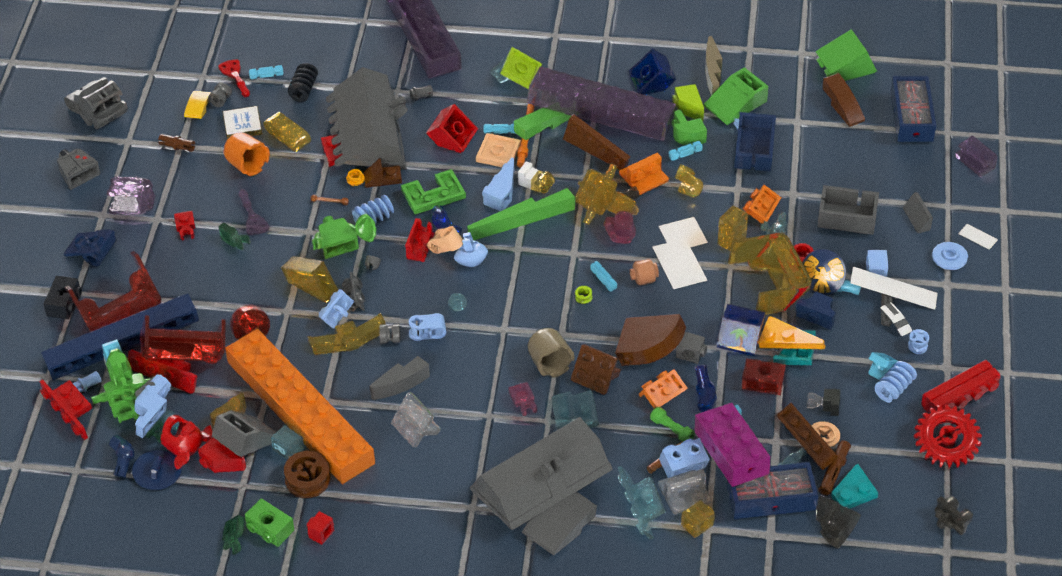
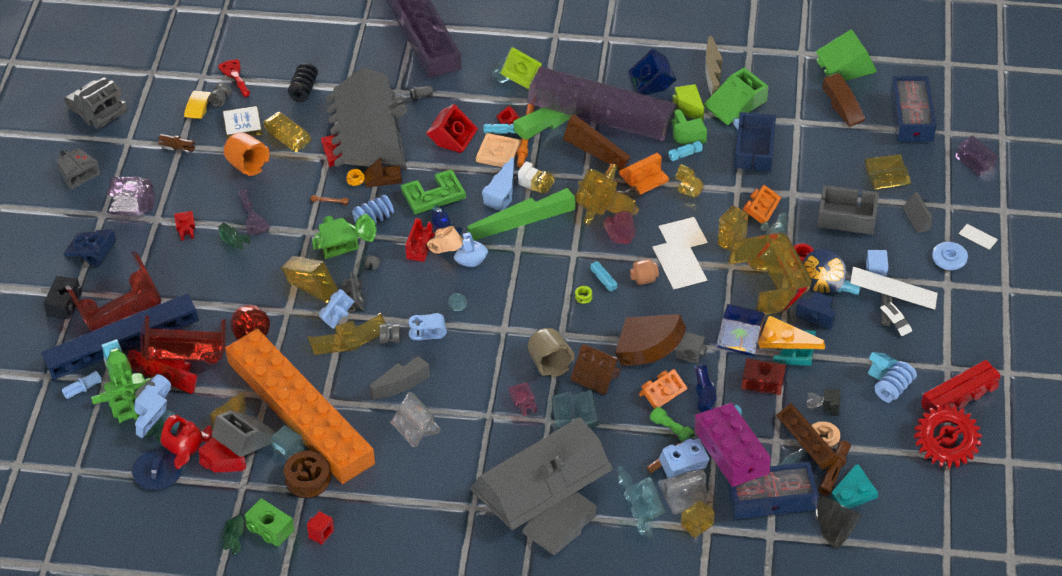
(69, 402): red bracket -> none
(124, 453): dark blue arm -> none
(266, 72): medium azure axle -> none
(508, 116): none -> red slope
(887, 171): none -> clear yellow slope
(918, 341): light blue wheel -> none
(949, 515): clear smoke hips -> none

